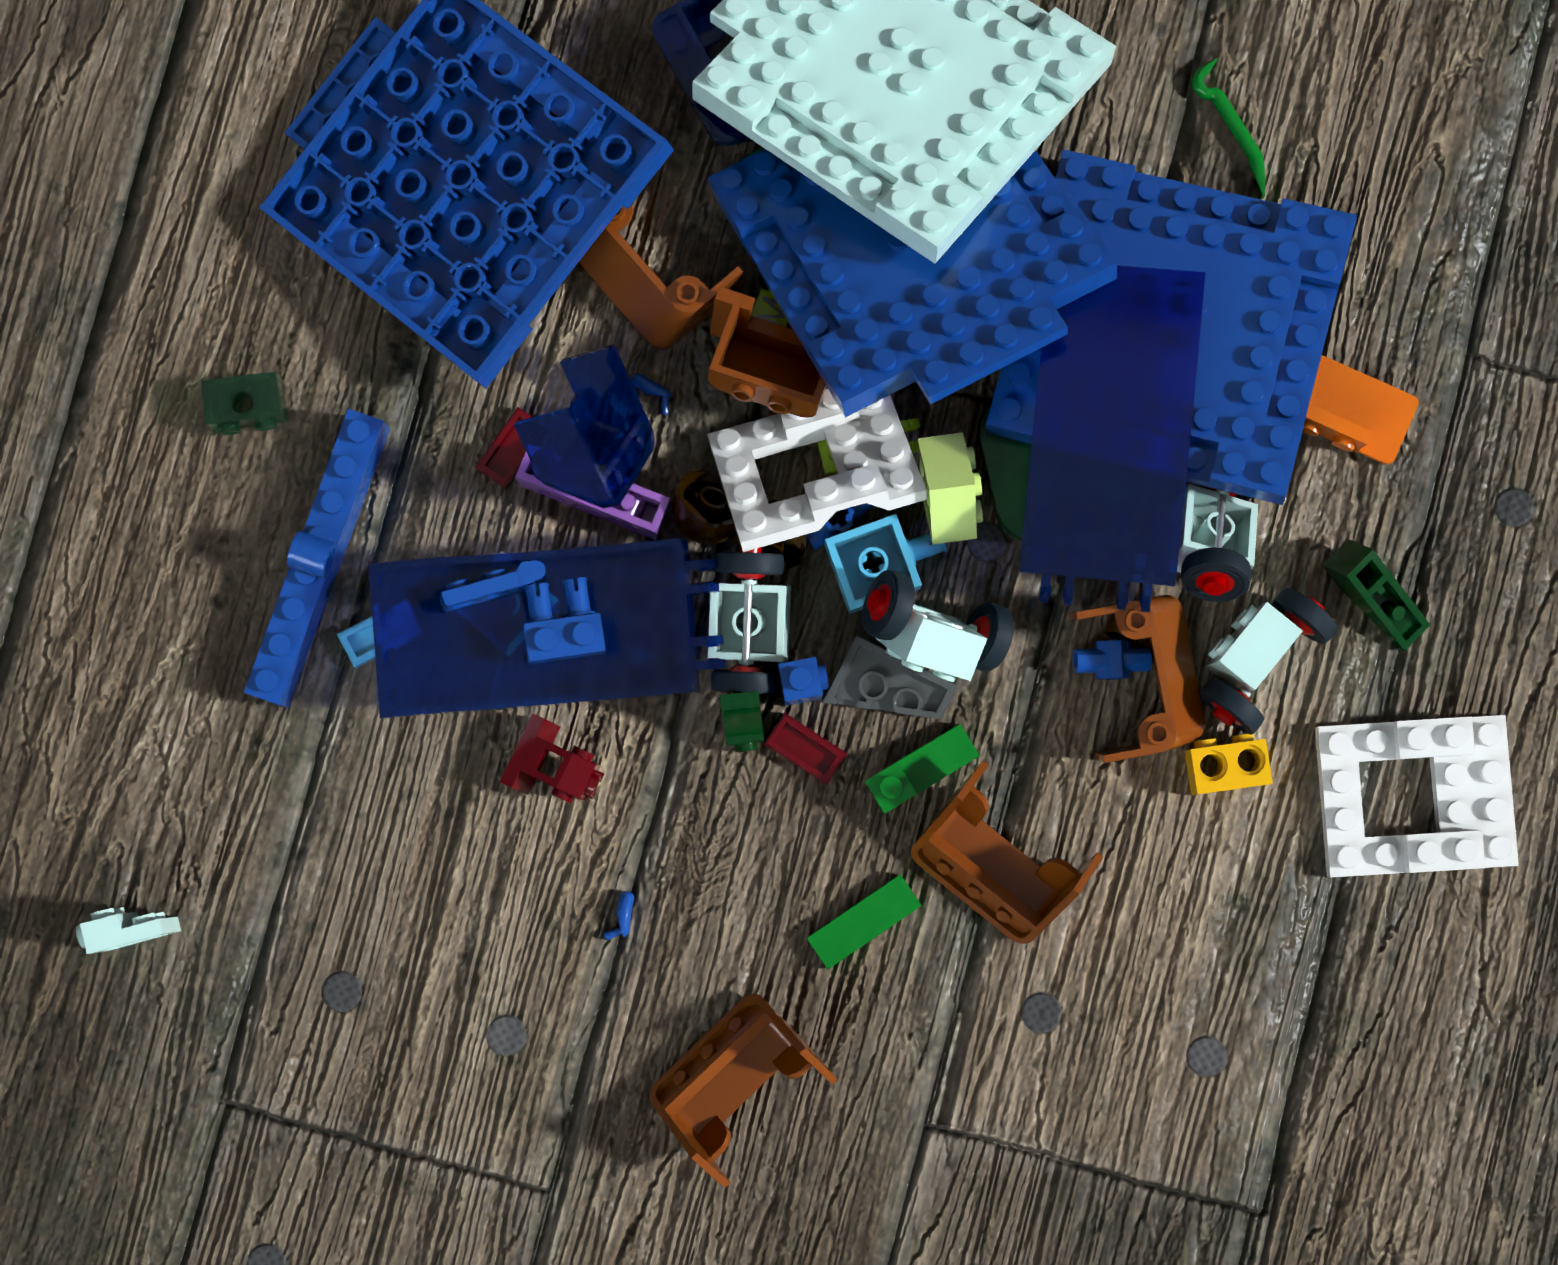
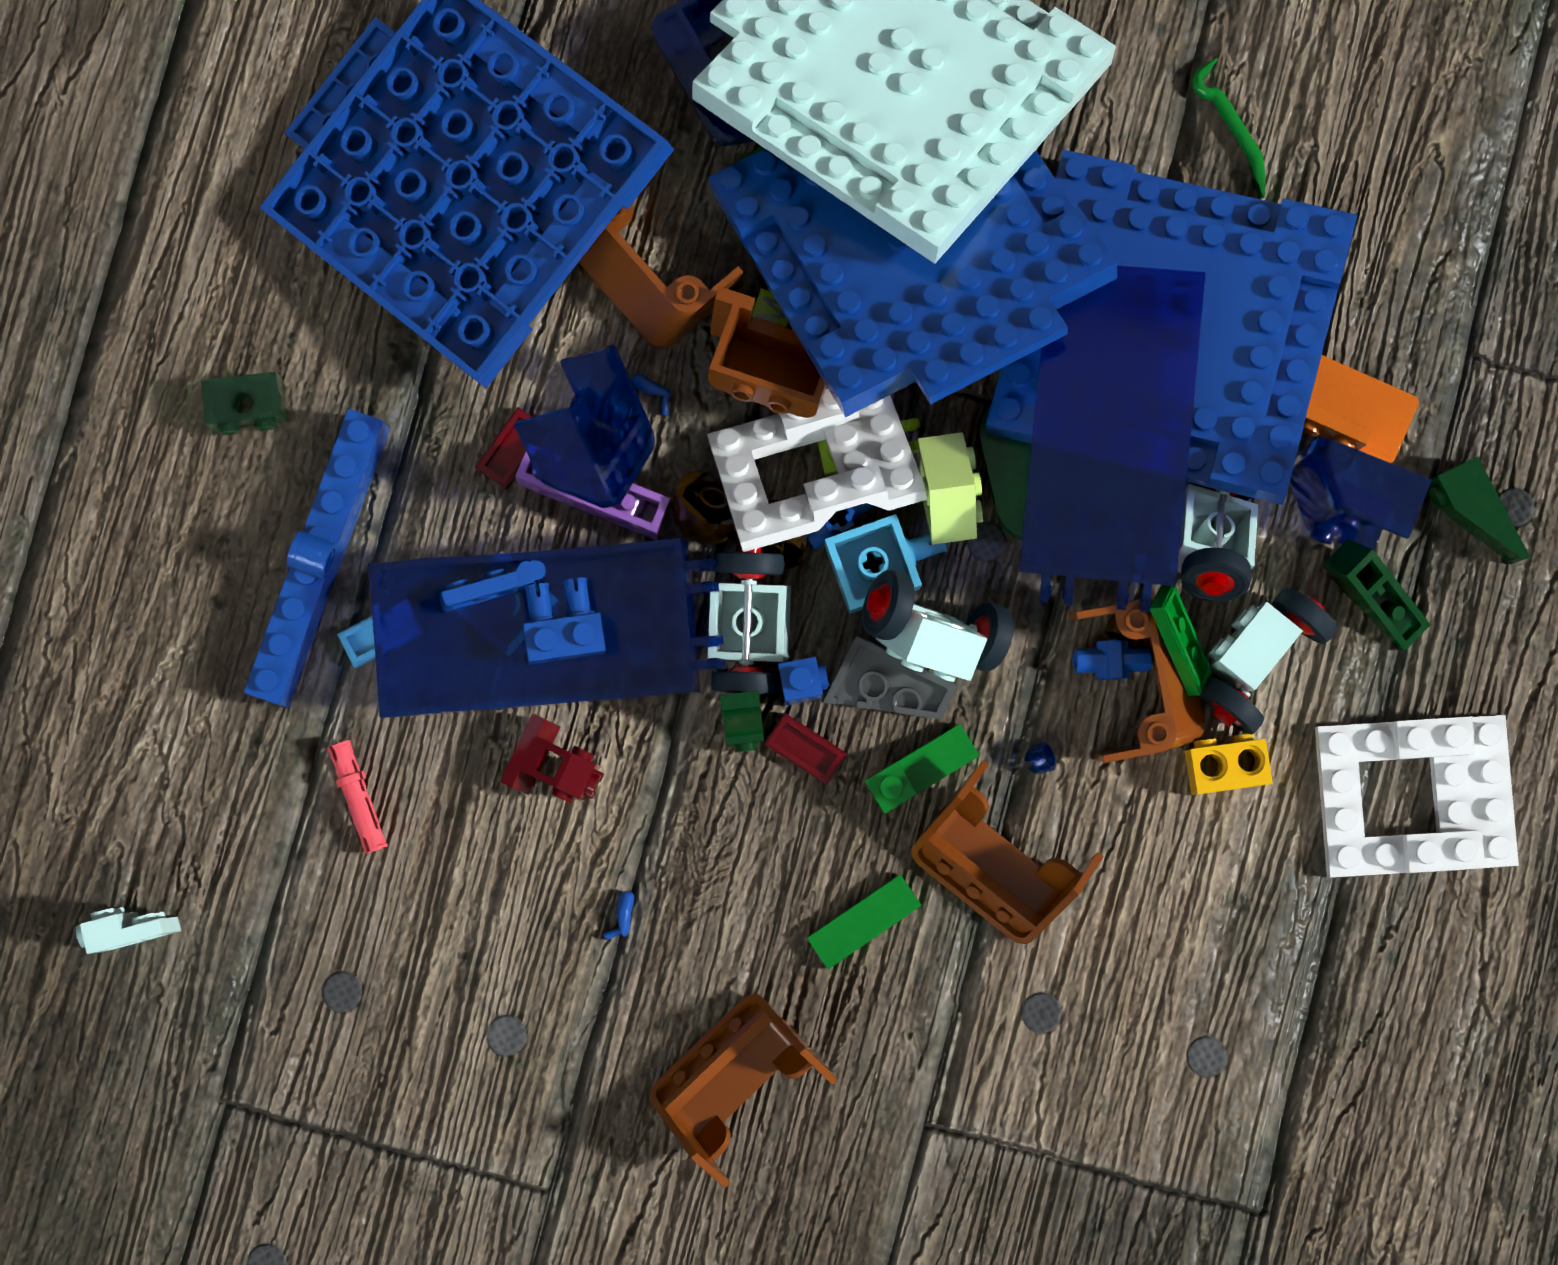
(358, 800): none -> coral pin
(1041, 758): none -> clear blue hinge
(1180, 639): none -> green tile
(1354, 494): none -> clear blue windscreen
(1474, 504): none -> dark green slope

